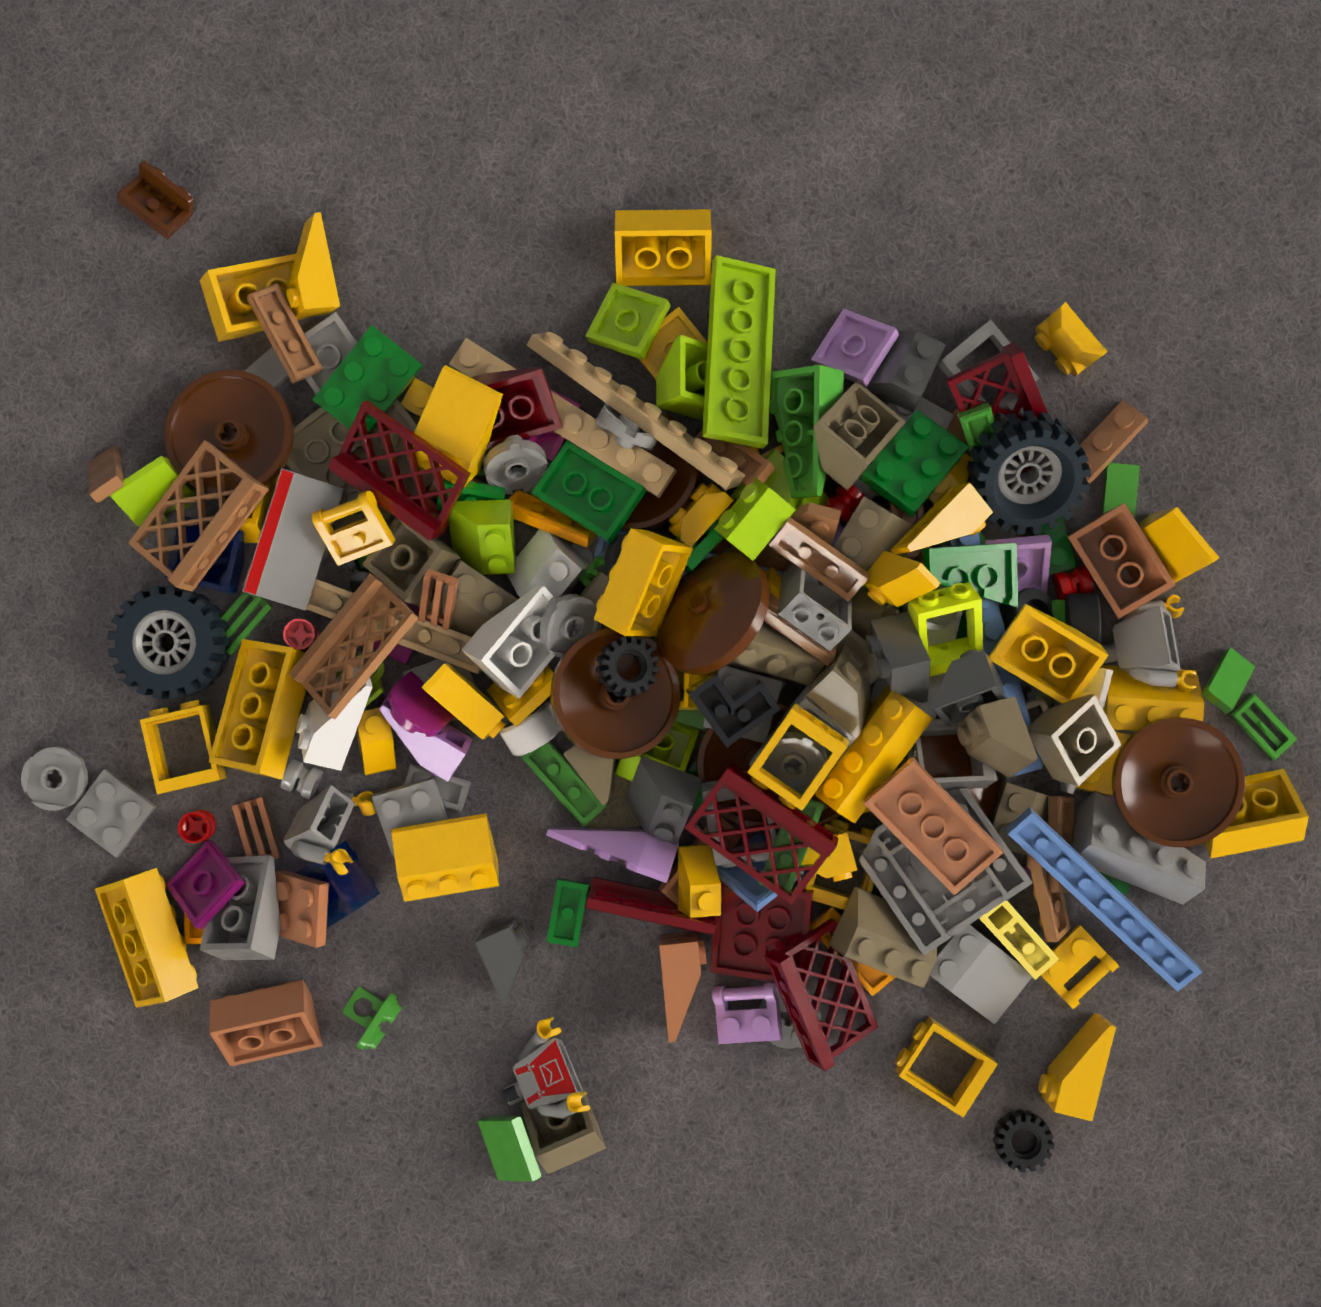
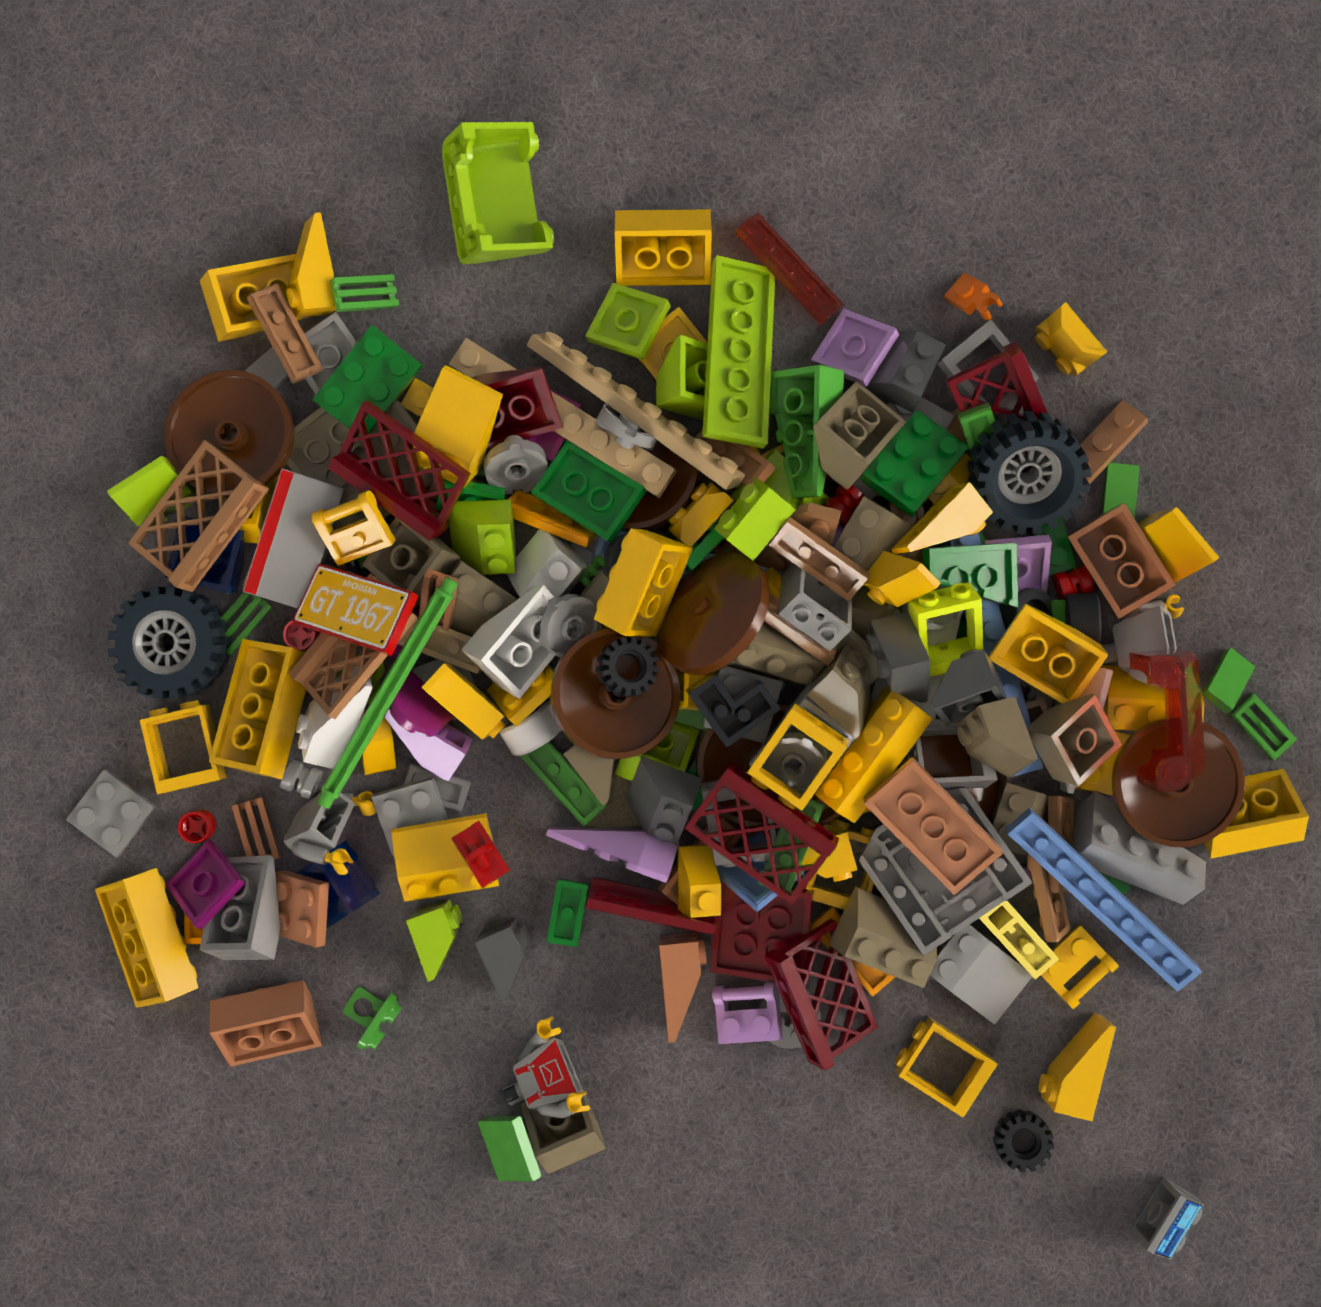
(41, 790): light grey plate -> none
(105, 474): medium nougat tile -> none
(157, 200): reddish brown bracket -> none
(355, 609): none -> tile
(387, 692): none -> bright green piece
(388, 290): none -> bright green tile
(434, 934): none -> lime slope
(480, 854): none -> red hips
(493, 191): none -> lime windscreen
(789, 268): none -> clear red tile
(972, 294): none -> orange plate
(1167, 1219): none -> light grey slope
(1184, 757): none -> clear red windscreen

